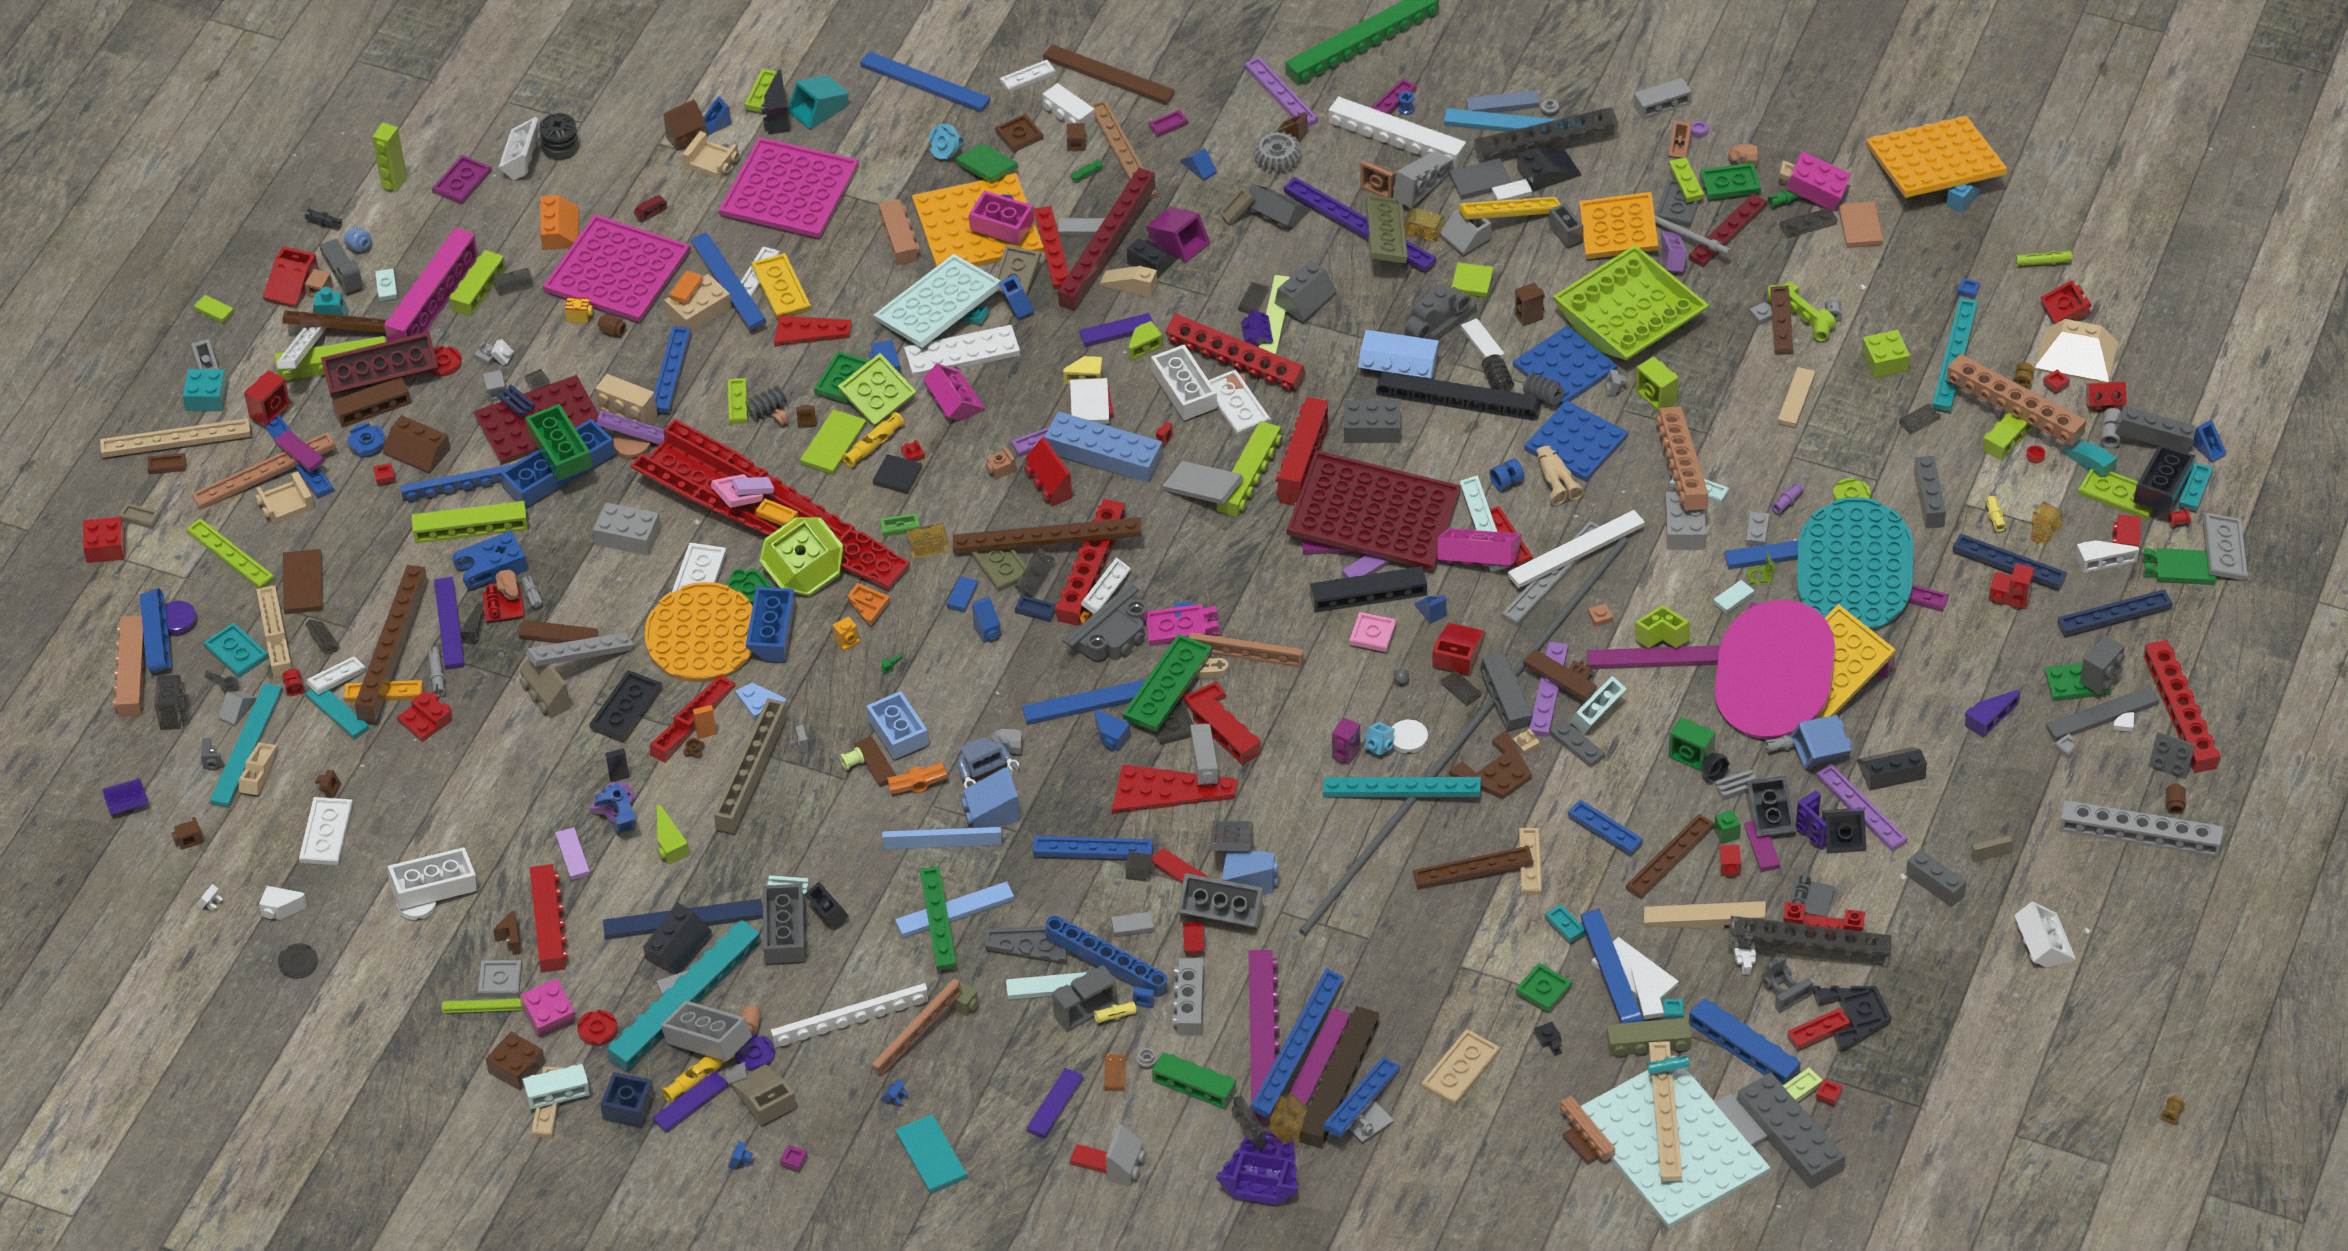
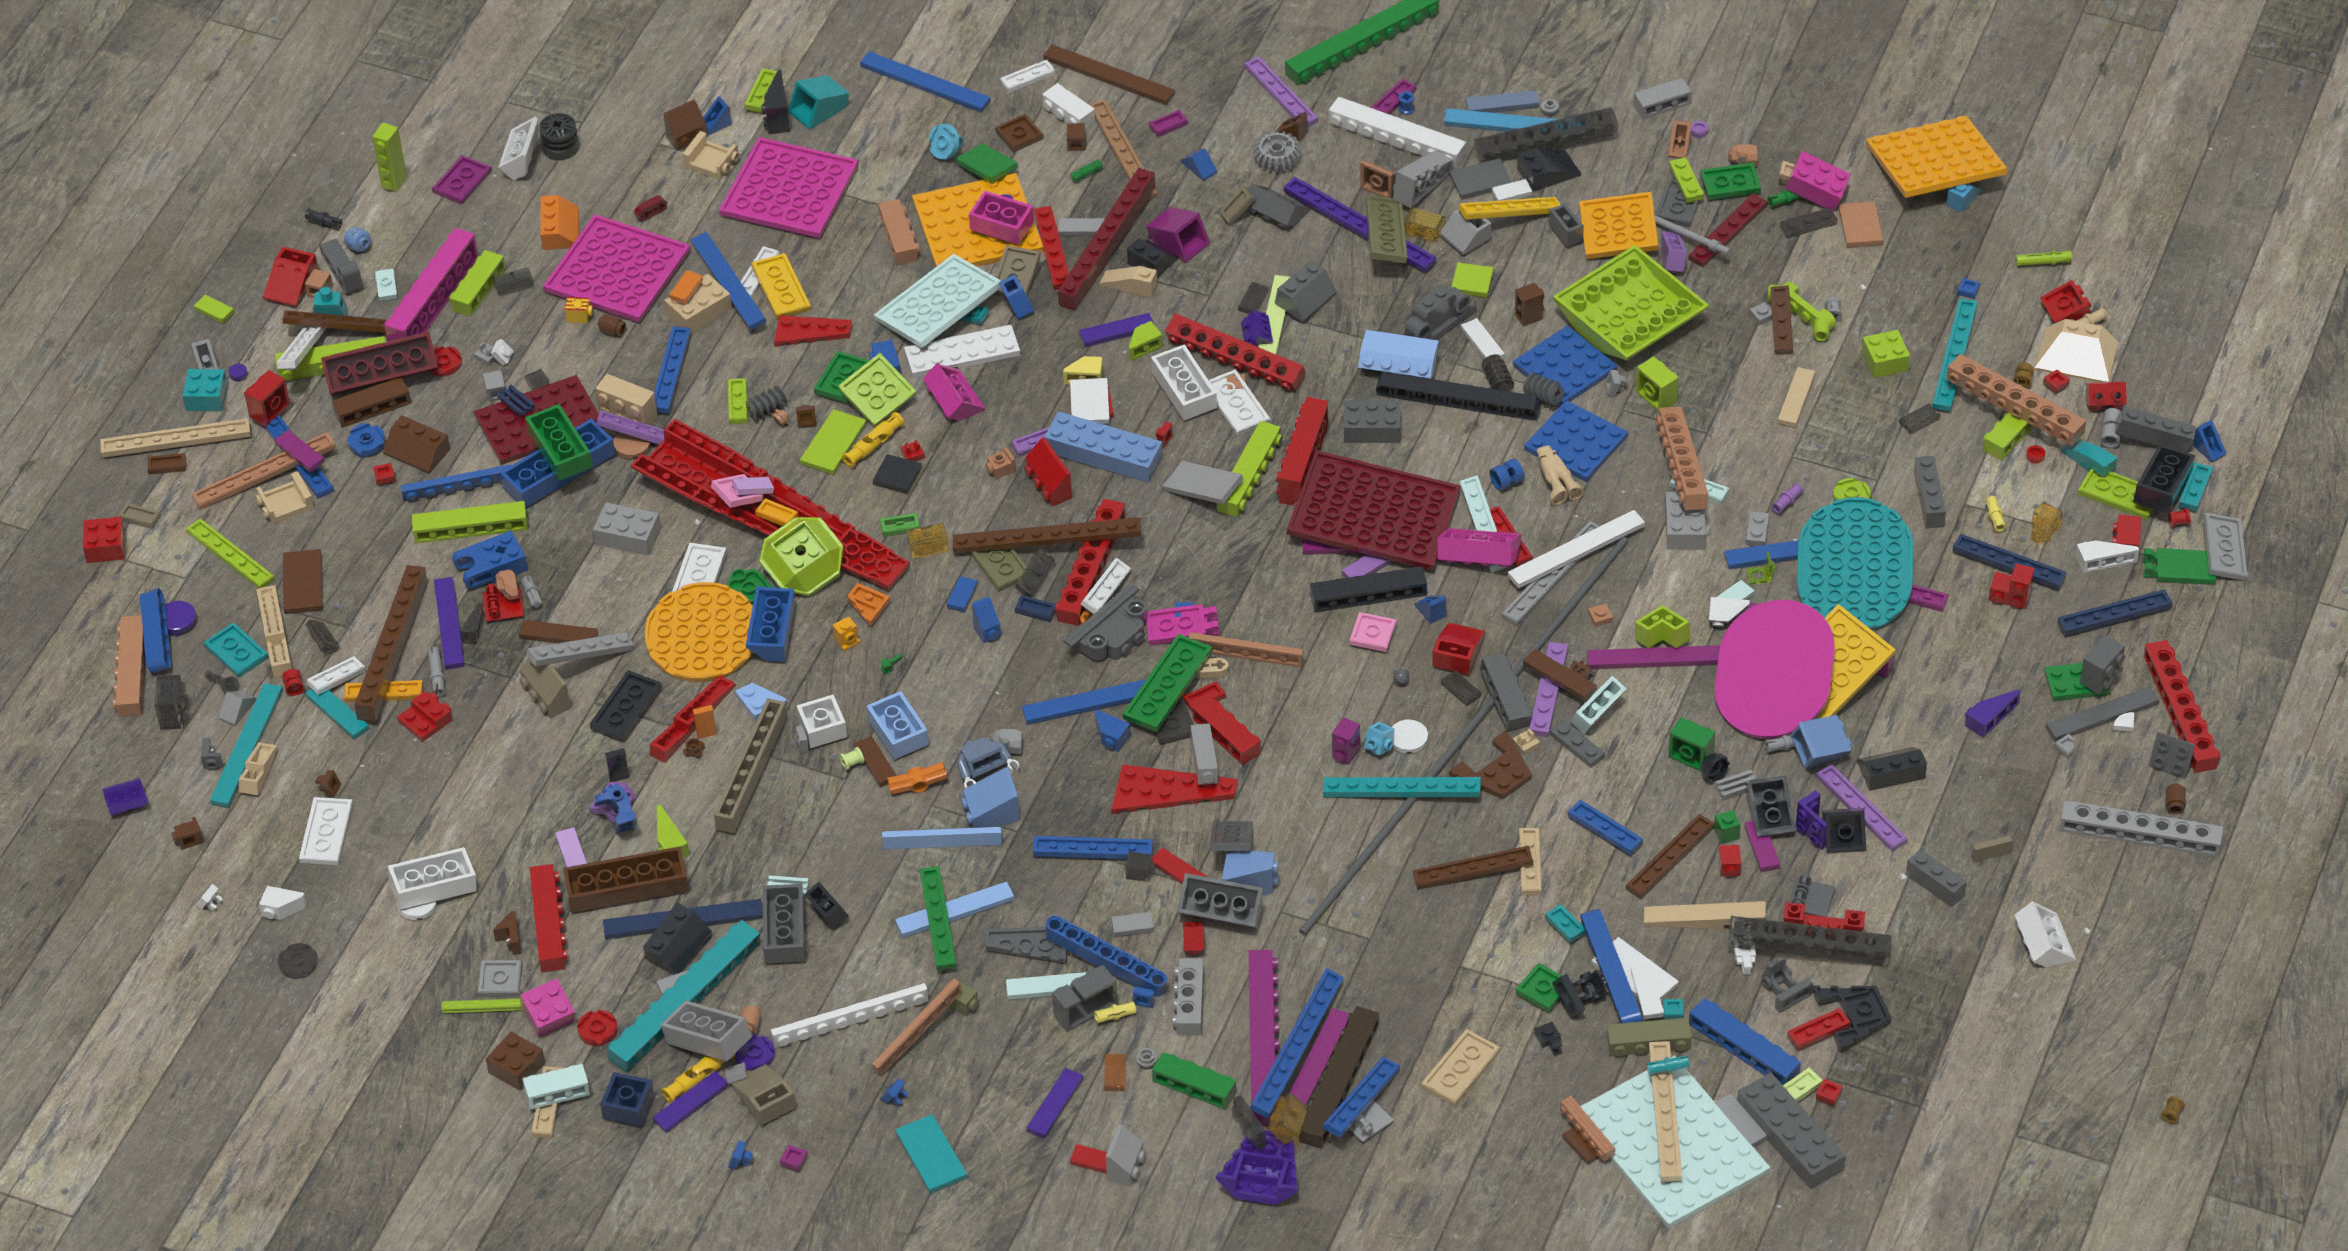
(238, 372): none -> dark purple tile
(625, 879): none -> reddish brown brick
(822, 721): none -> white brick
(1592, 985): none -> black tile
(1725, 610): none -> white slope
(2094, 317): none -> tan pin

